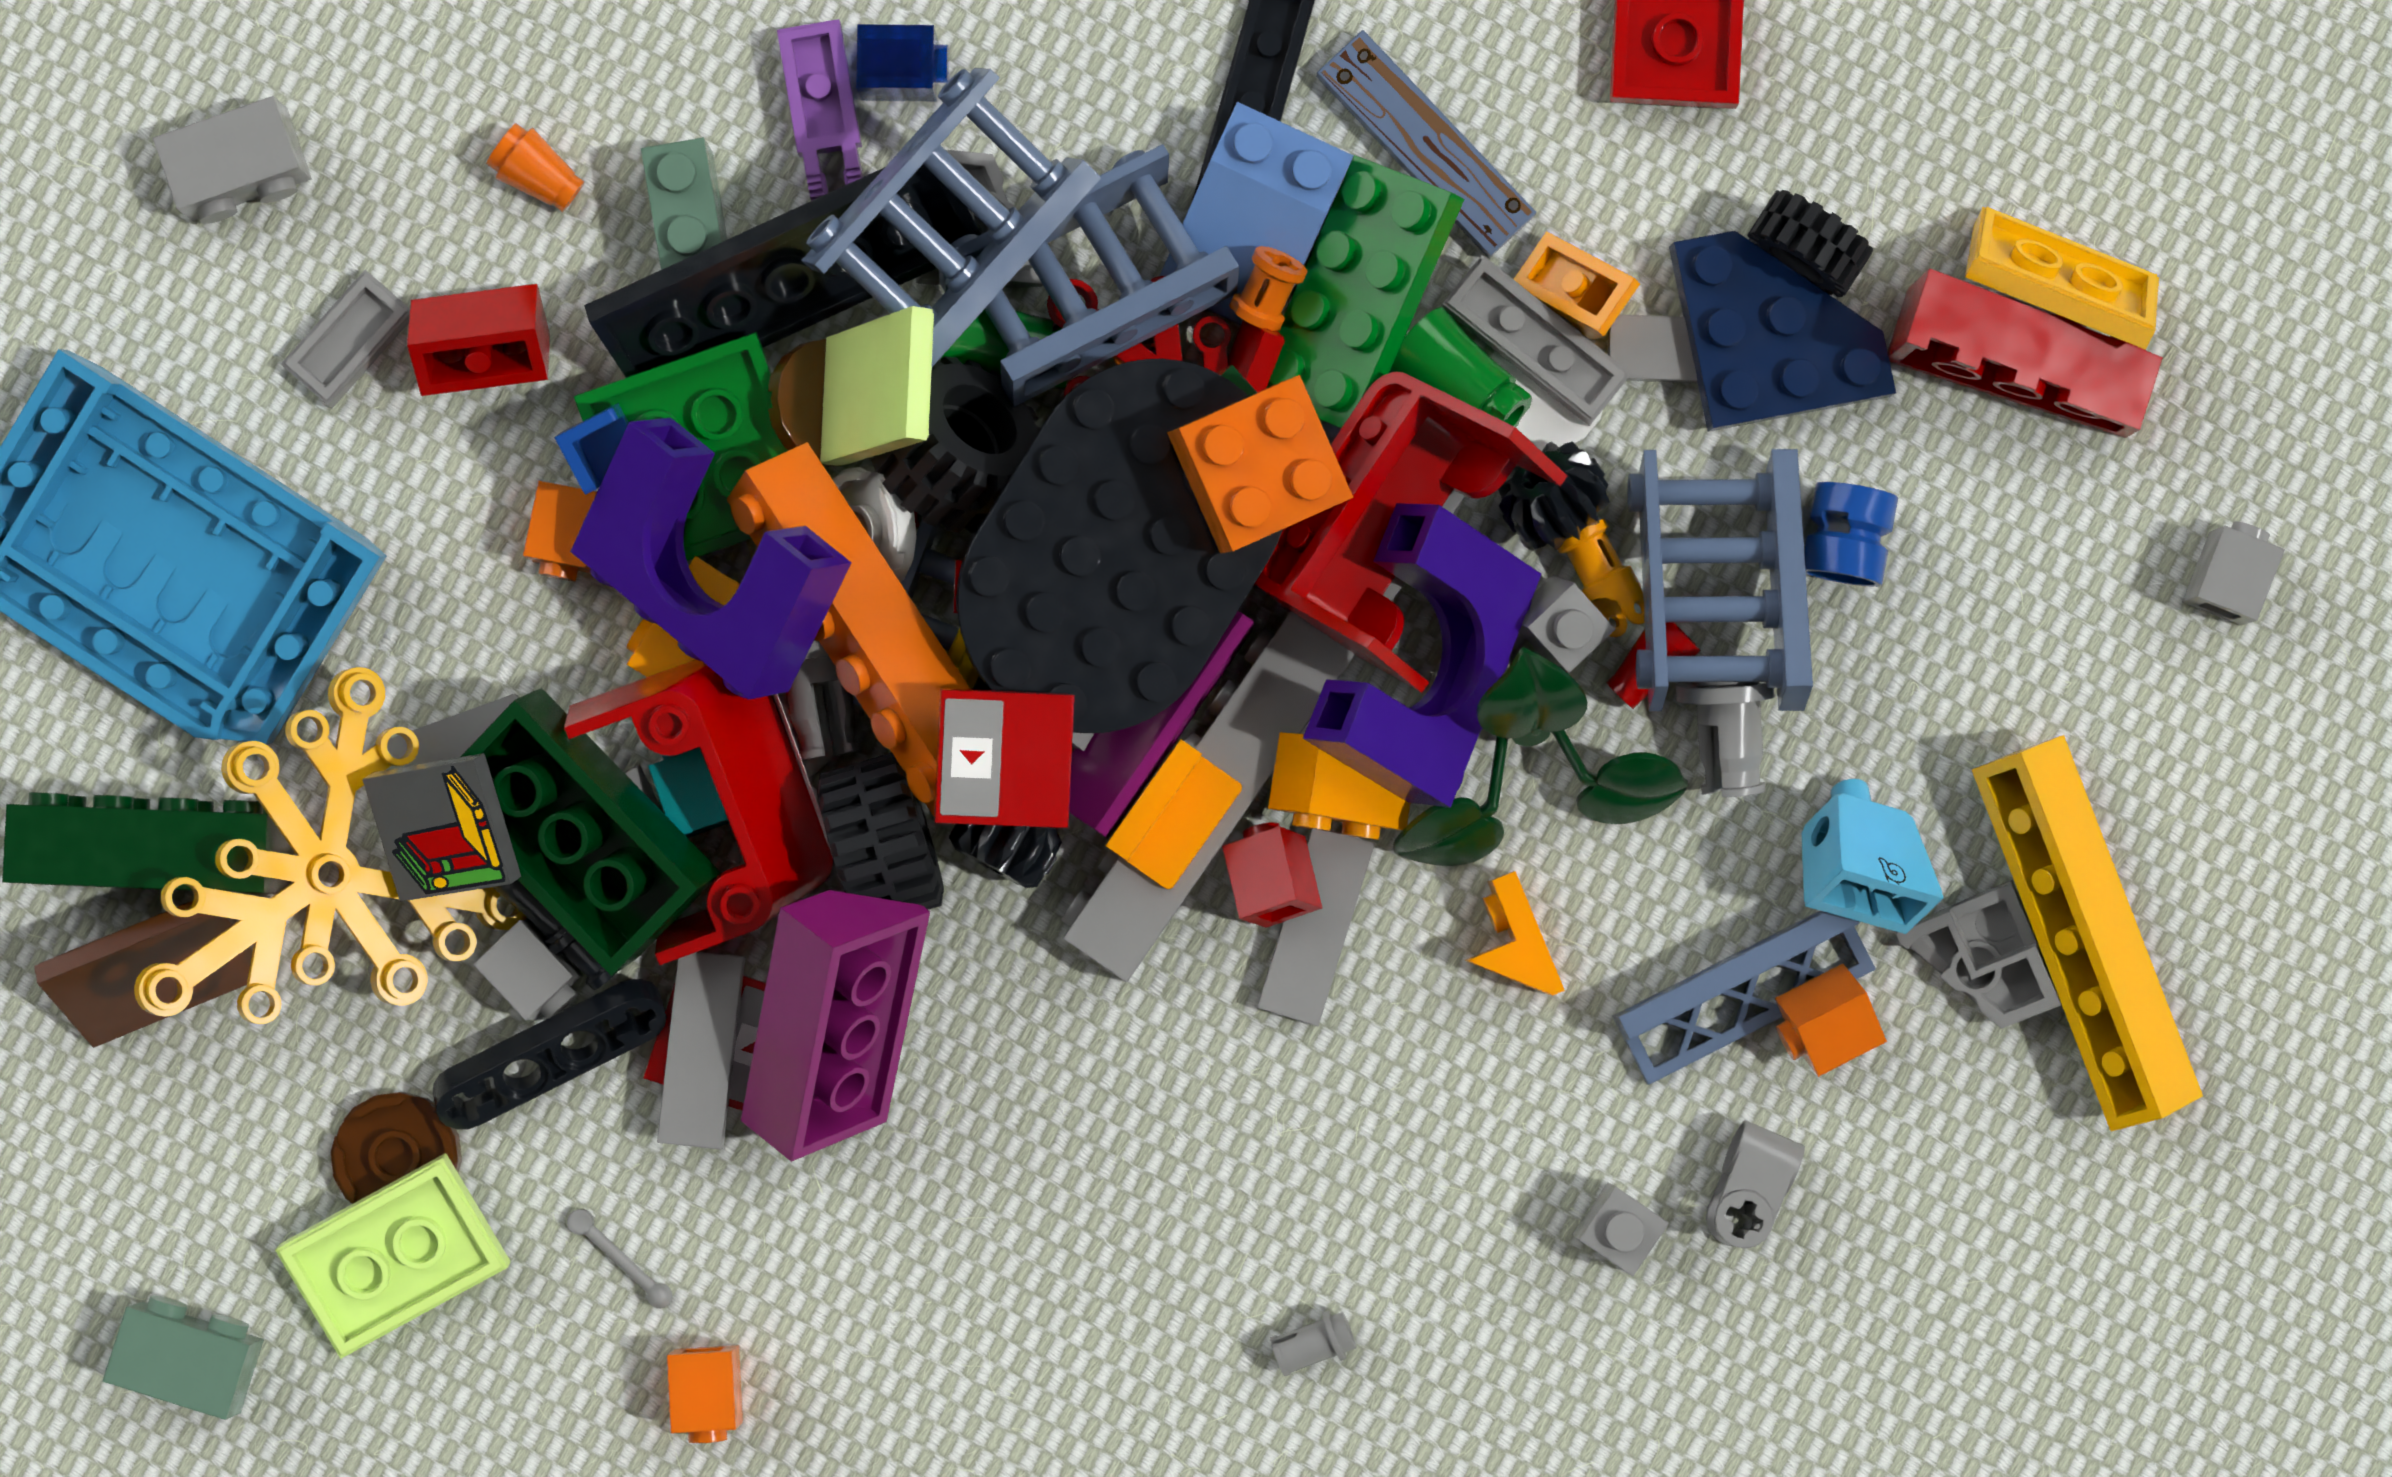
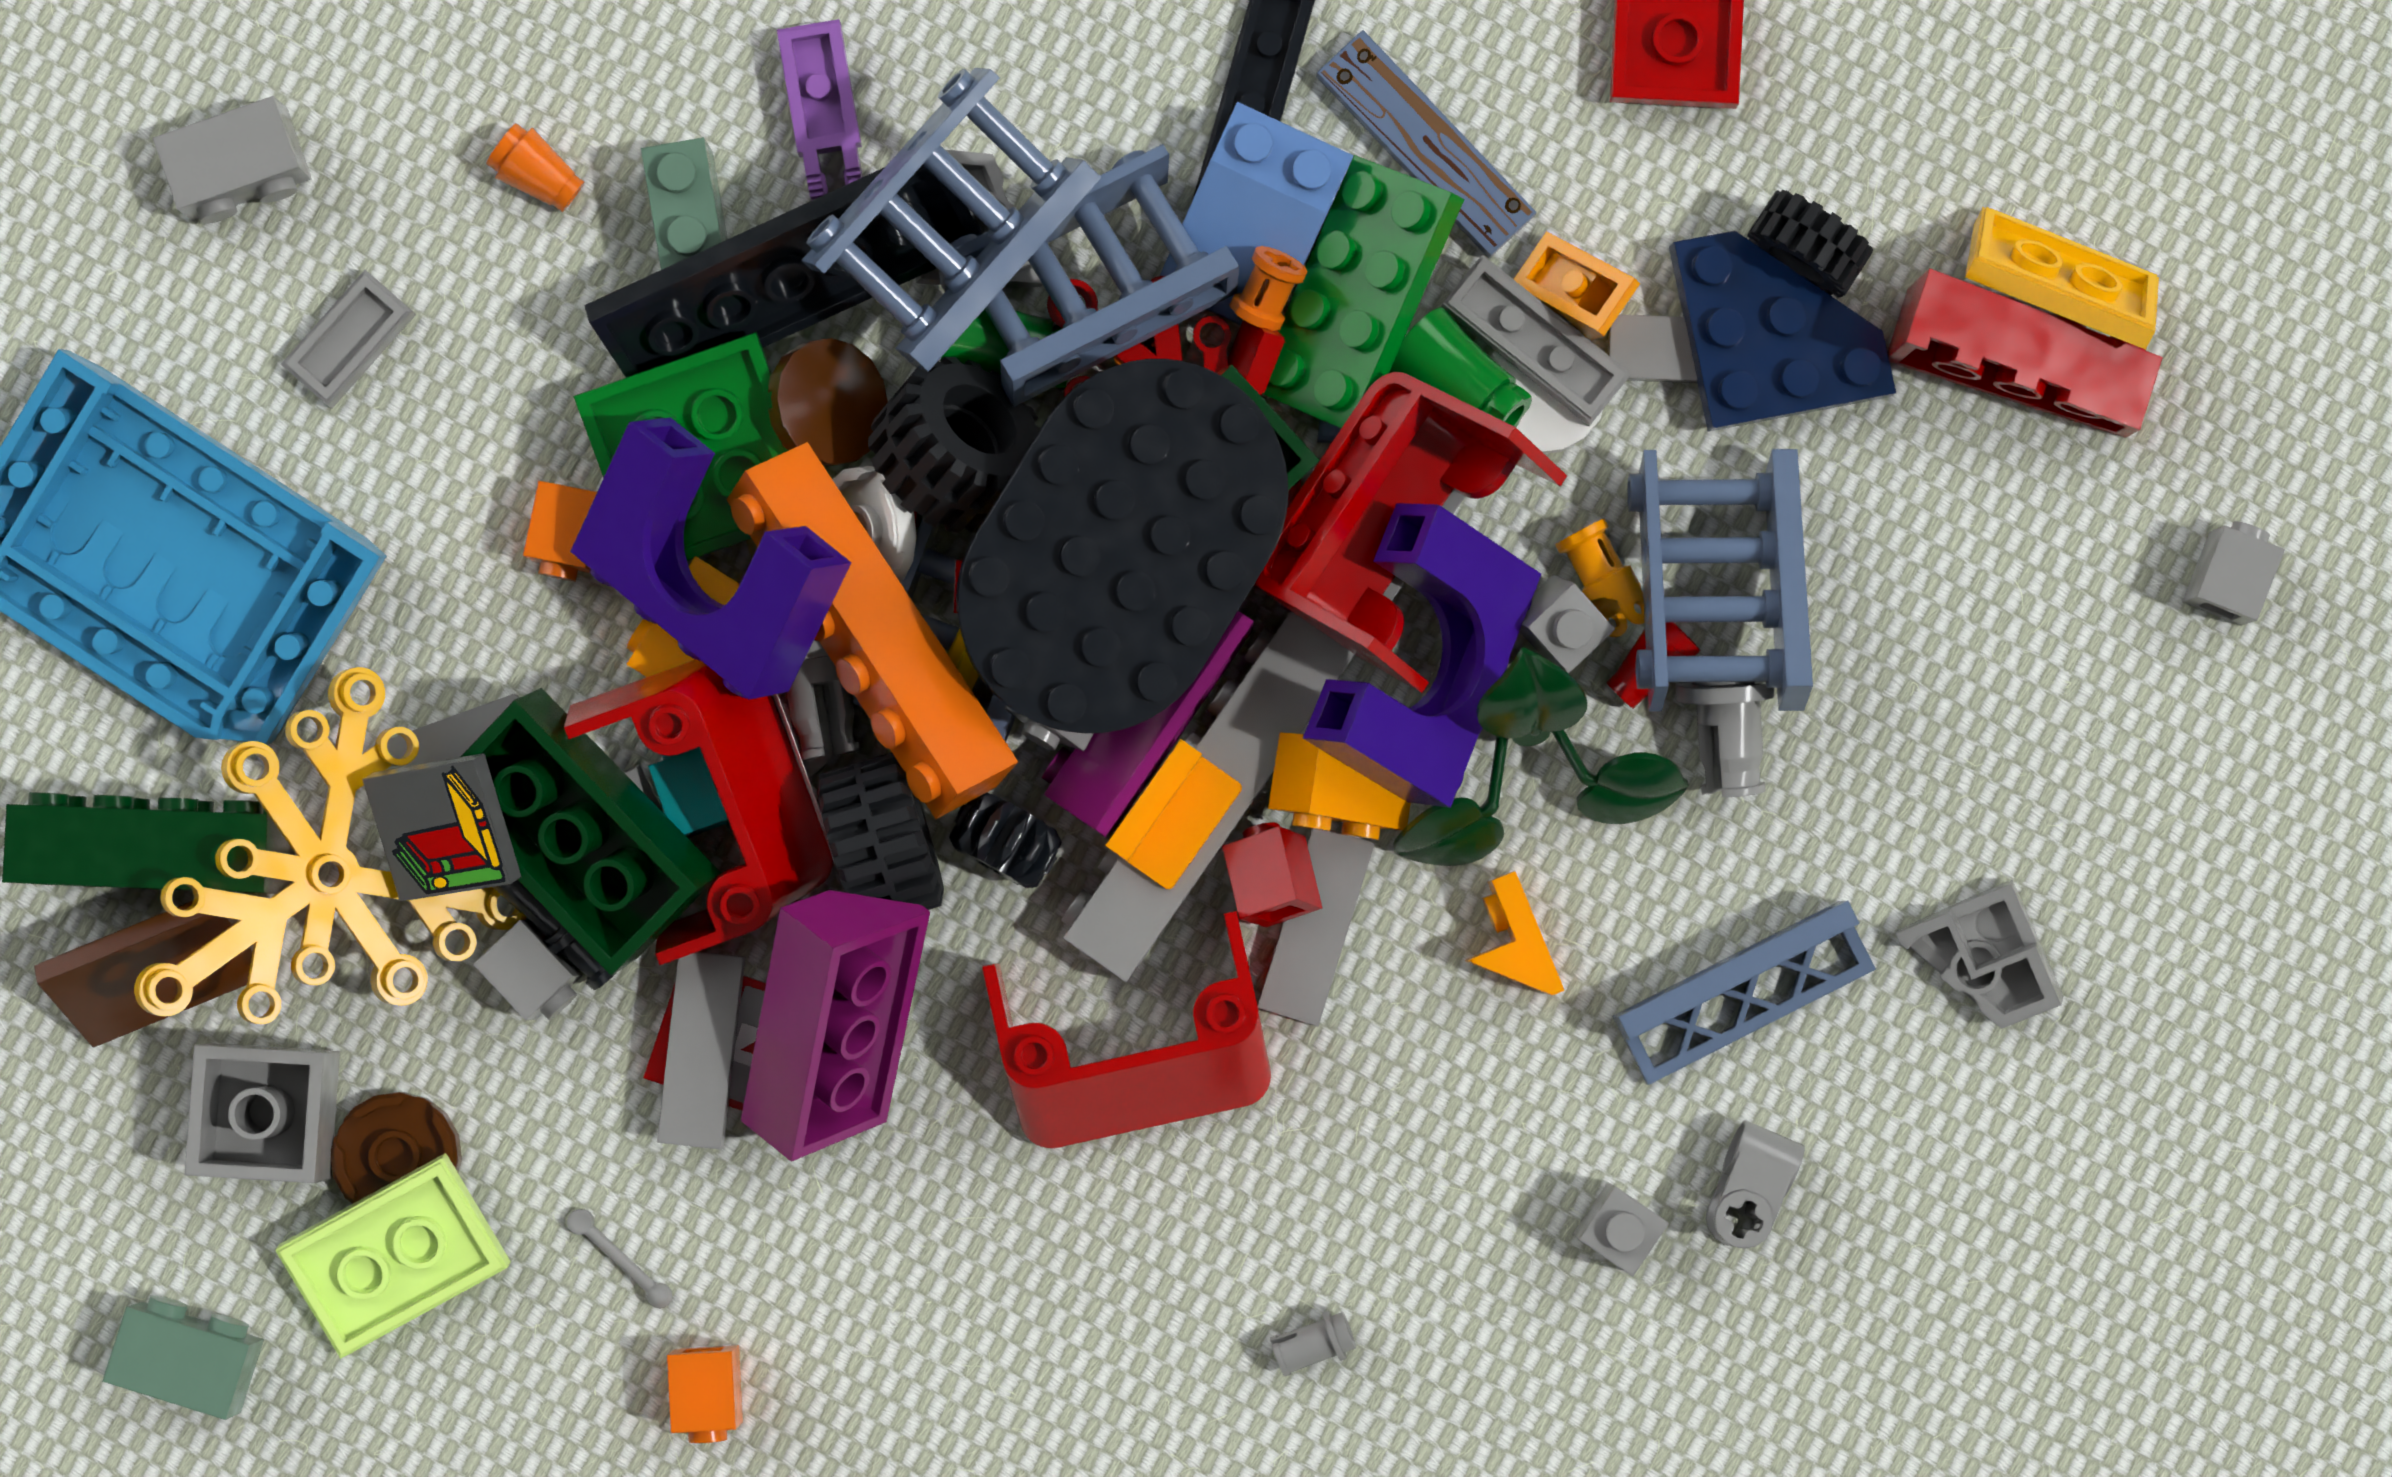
(262, 1113): none -> light grey brick
(478, 339): red brick -> none
(543, 1046): black beam -> none
(592, 445): blue panel -> none
(877, 386): yellowish green tile -> none
(900, 62): clear blue brick -> none
(1004, 758): red tile -> none
(1143, 1089): none -> red windscreen
(1260, 465): orange brick -> none
(1551, 513): black gear -> none
(1828, 1020): orange brick -> none
(1849, 533): blue wheel -> none
(1867, 861): medium azure torso -> none
(2087, 934): yellow brick -> none

